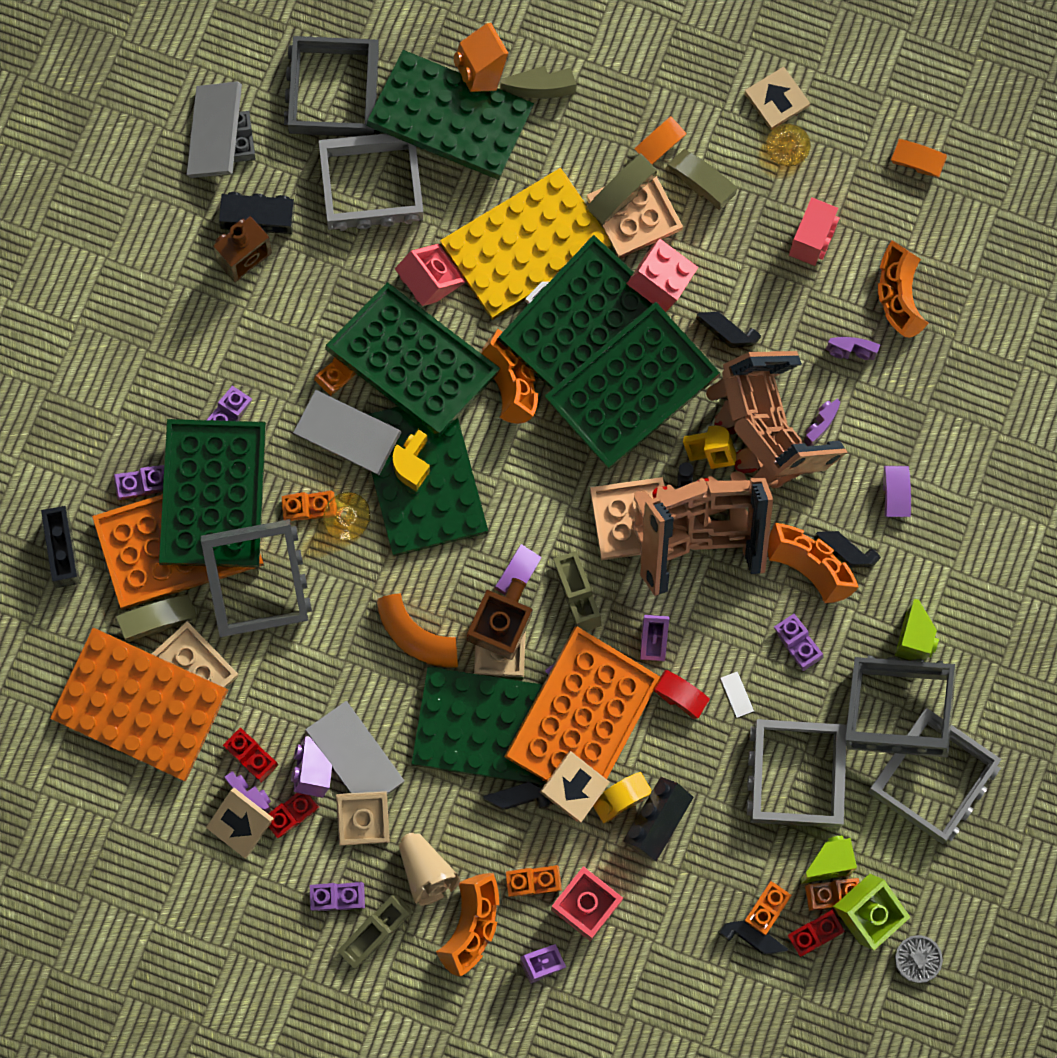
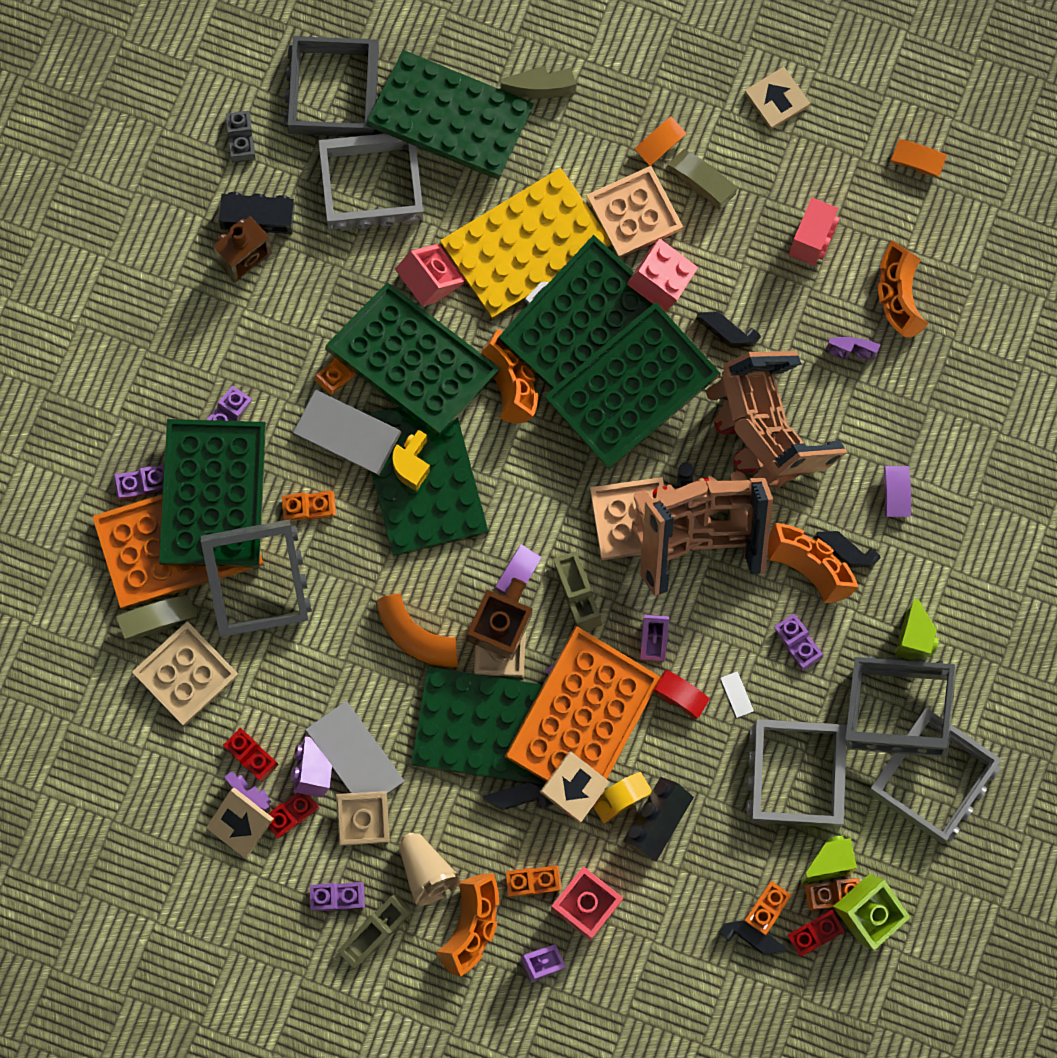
(60, 547): black brick -> none
(139, 704): orange plate -> none
(214, 129): light grey tile -> none
(355, 521): clear yellow dish -> none
(481, 59): orange slope -> none
(622, 189): olive slope -> none
(713, 445): yellow brick -> none
(788, 145): clear yellow wheel -> none
(825, 417): medium lavender slope -> none
(918, 959): light grey wheel -> none

